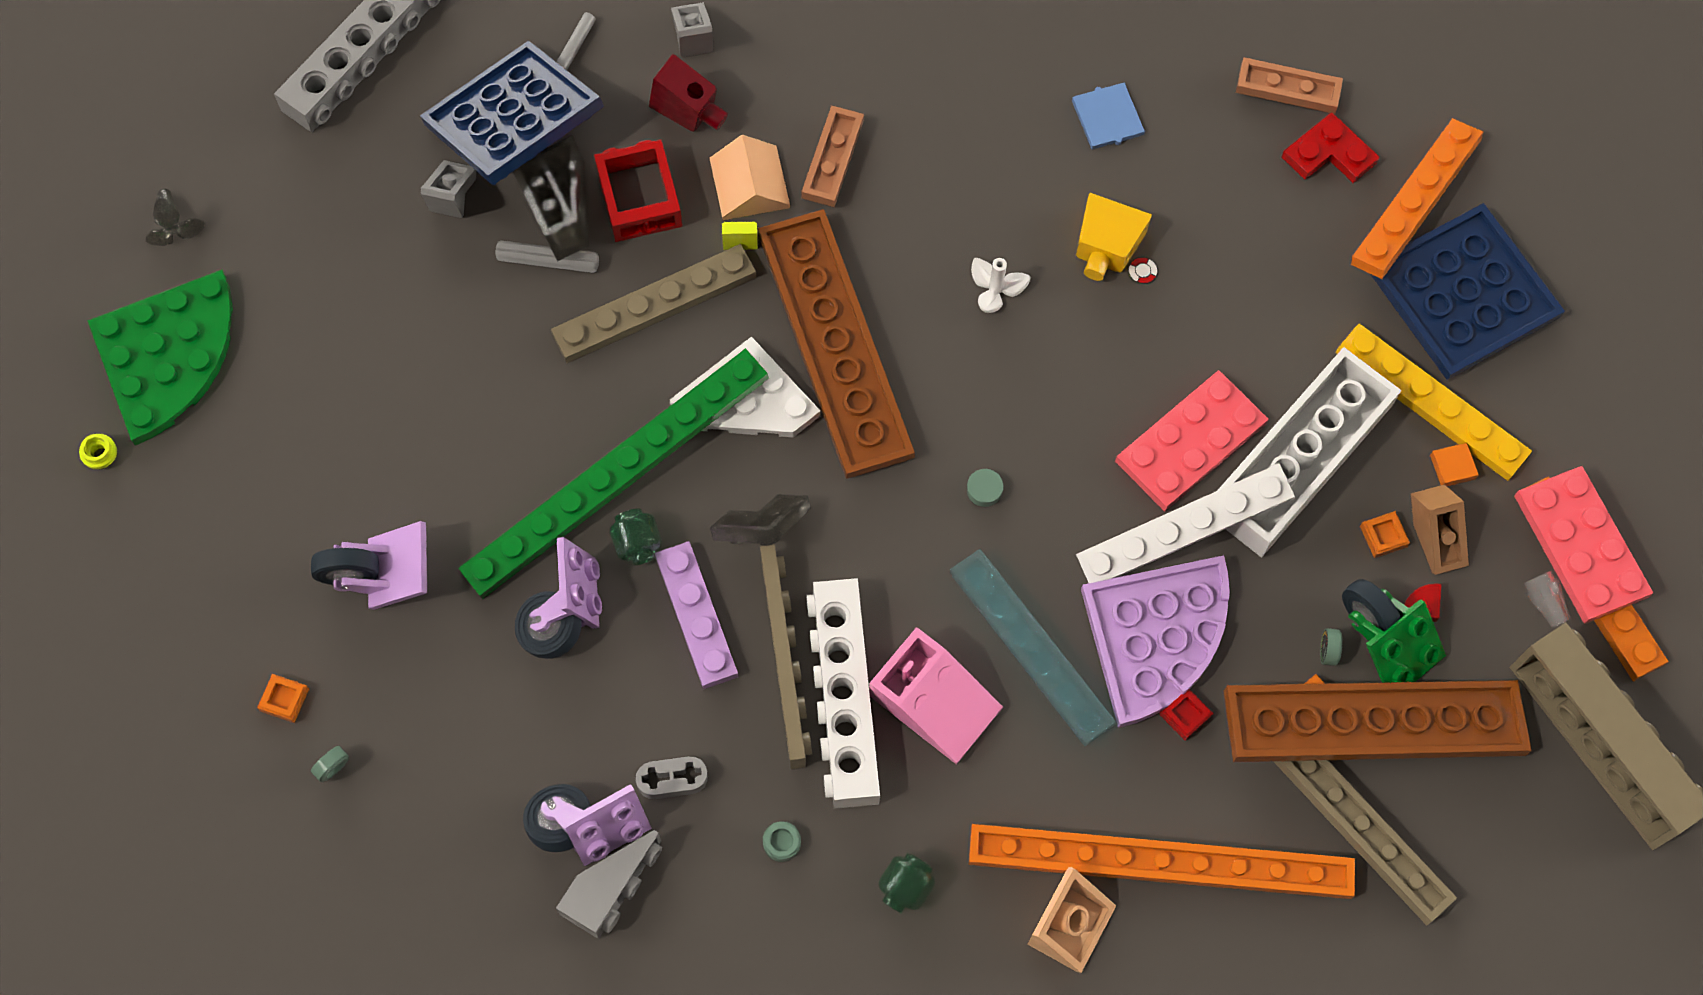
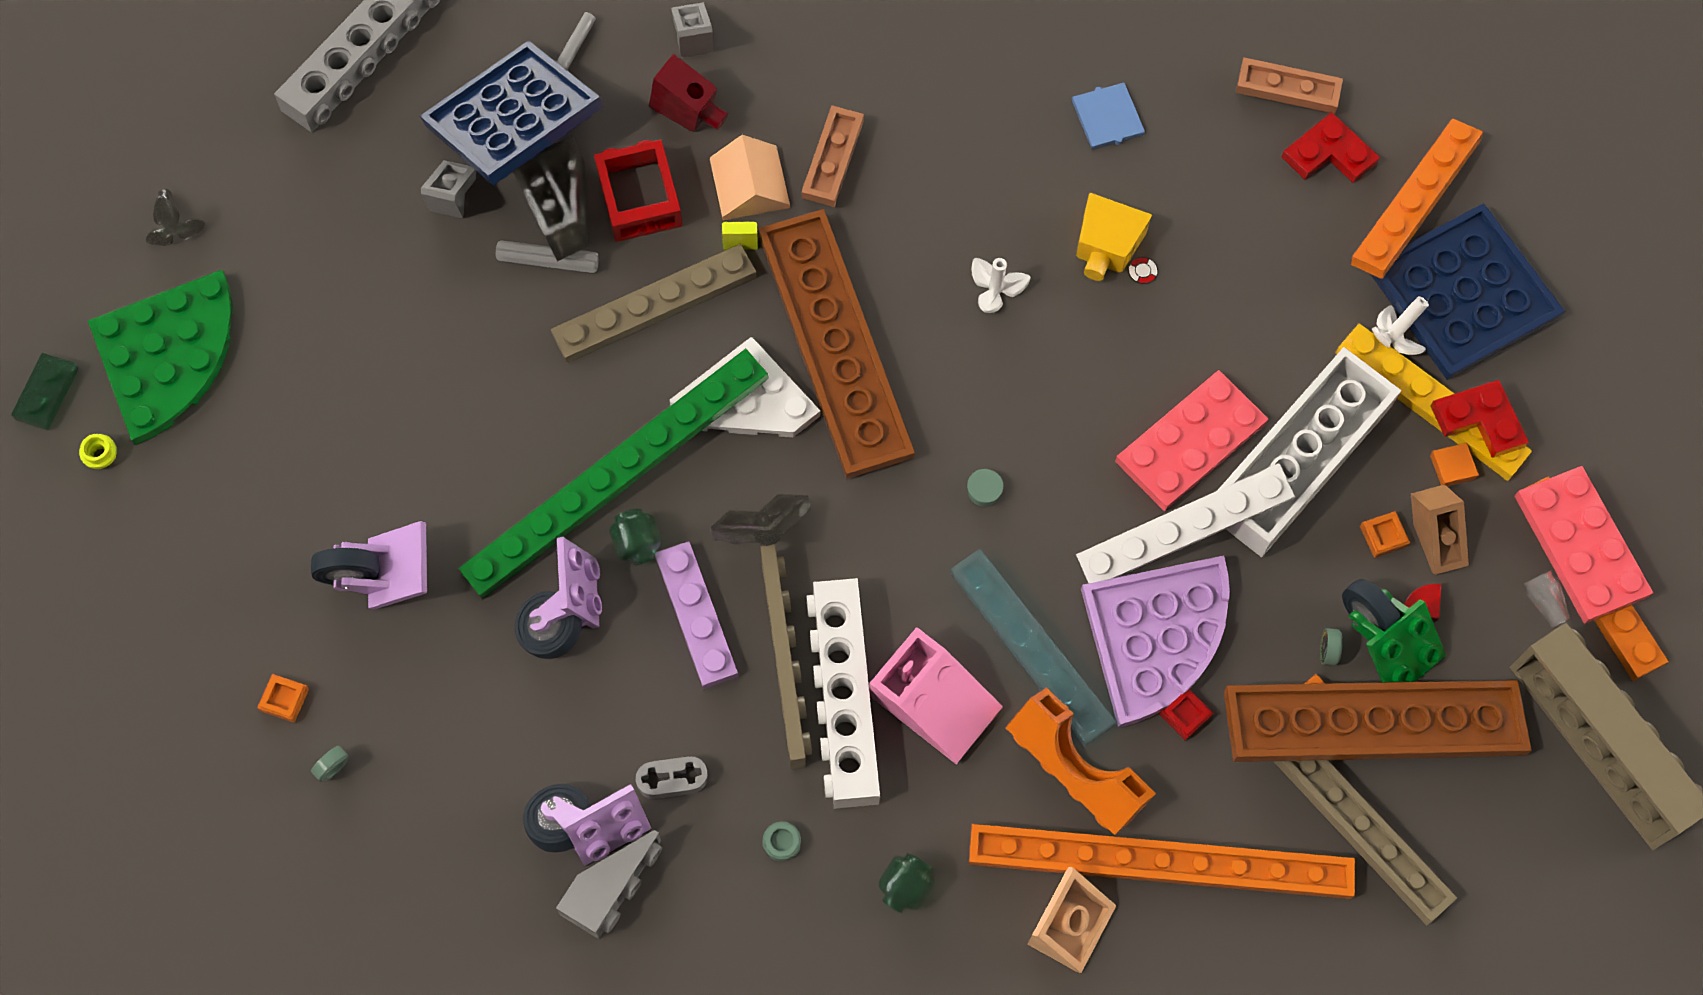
(44, 391): none -> clear green plate
(1045, 731): none -> orange arch
(1392, 329): none -> white plant
(1486, 409): none -> red plate

